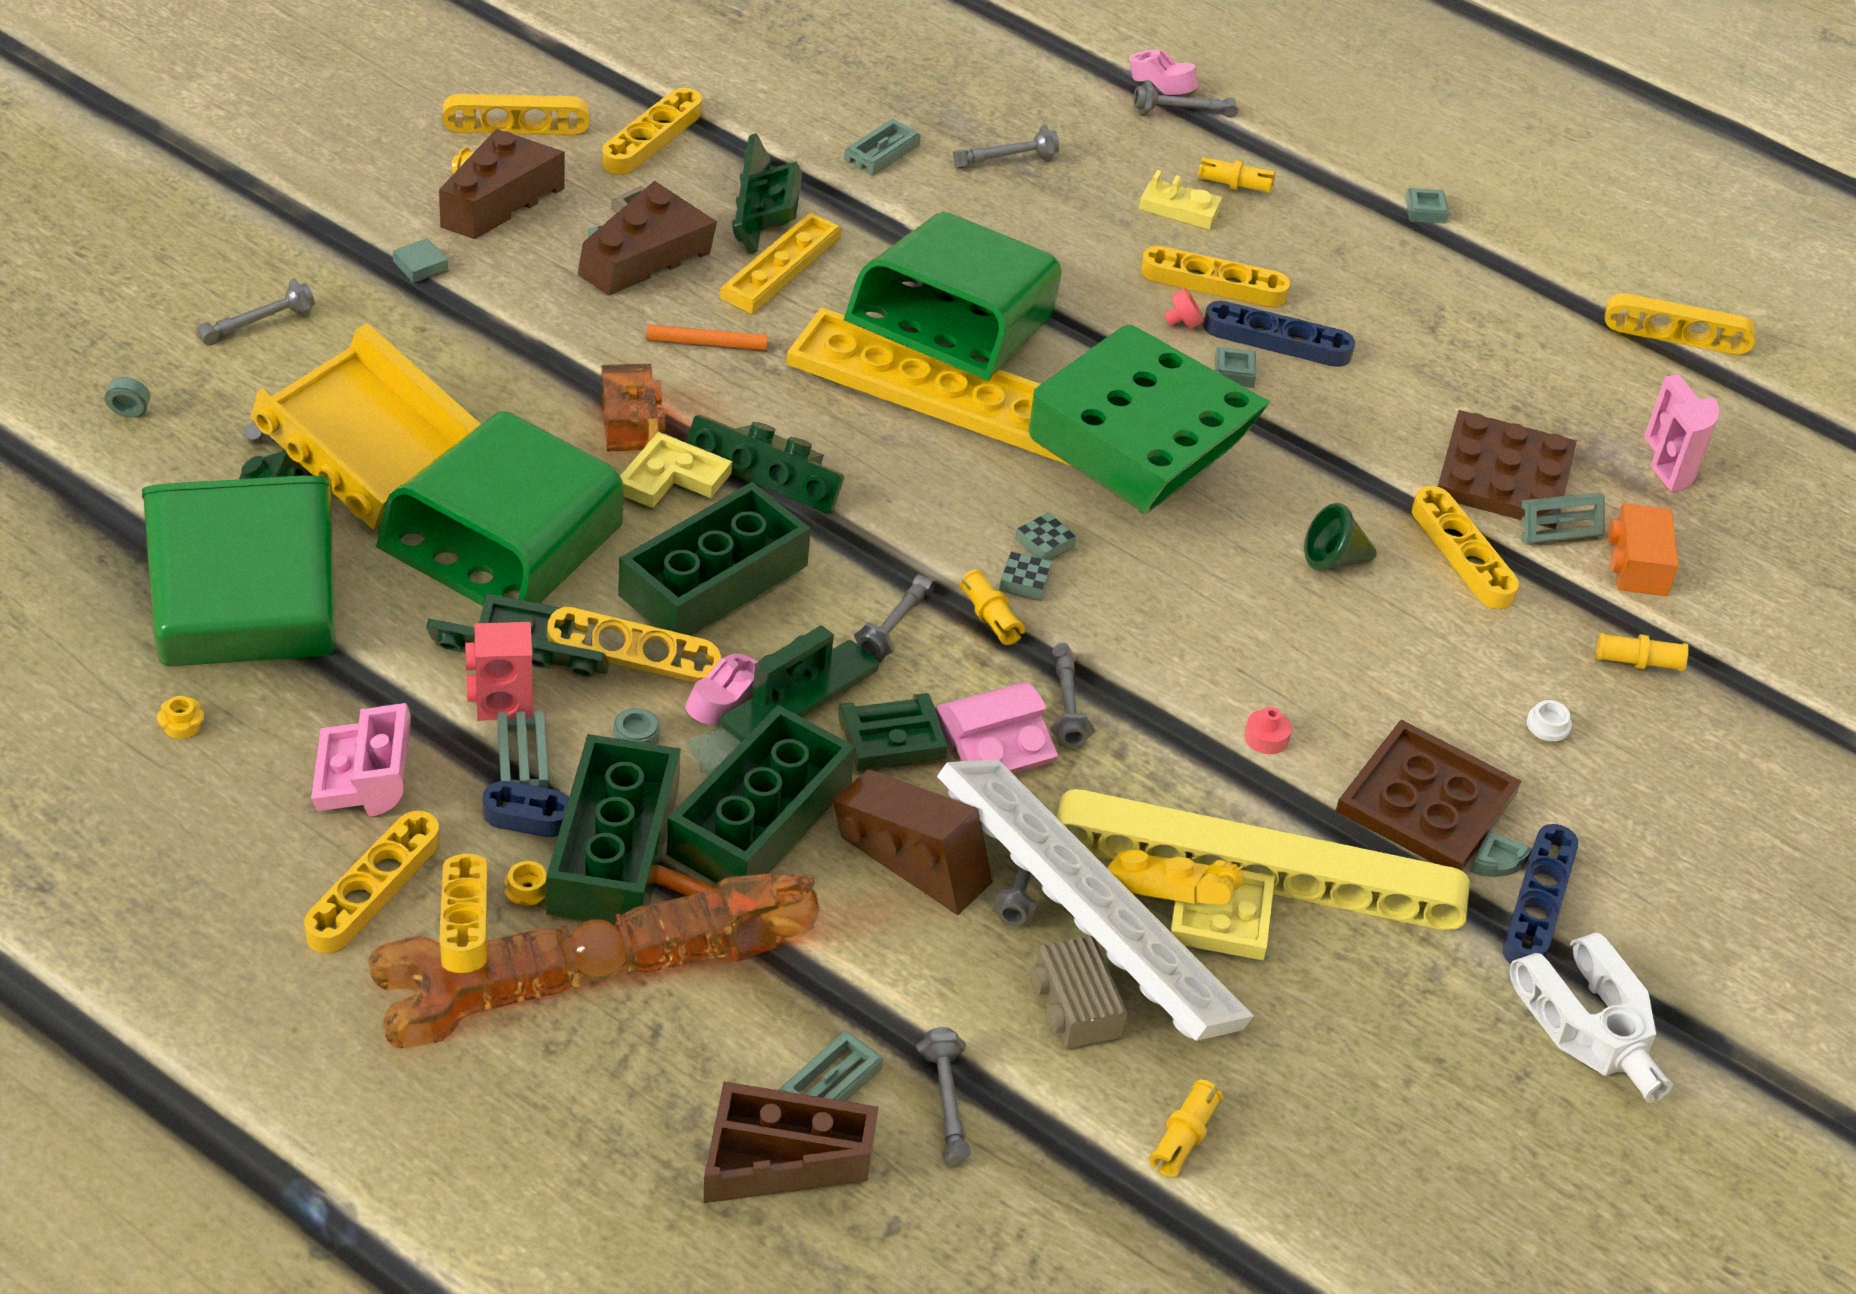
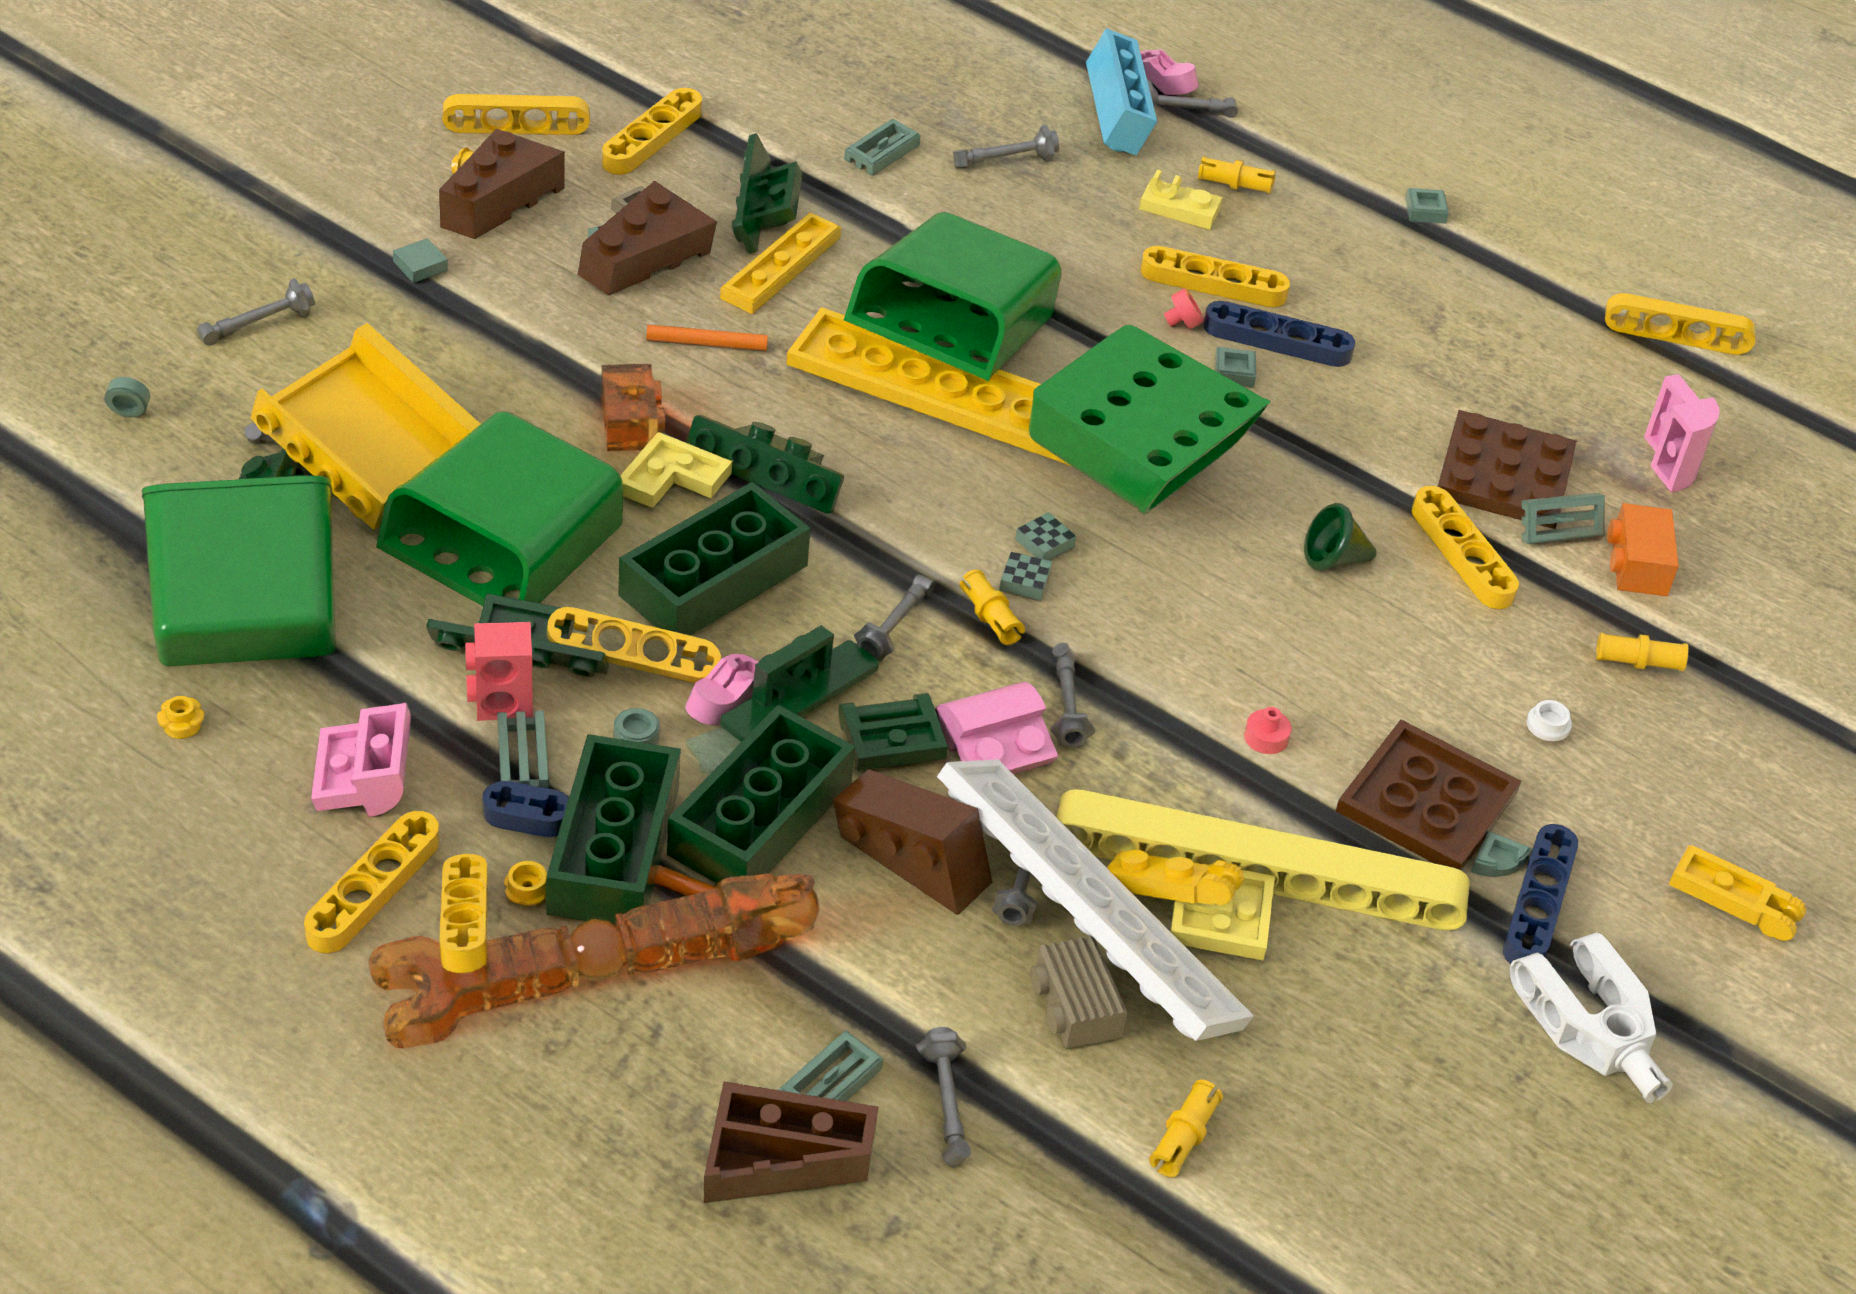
(1121, 92): none -> medium azure brick
(1738, 893): none -> yellow hinge

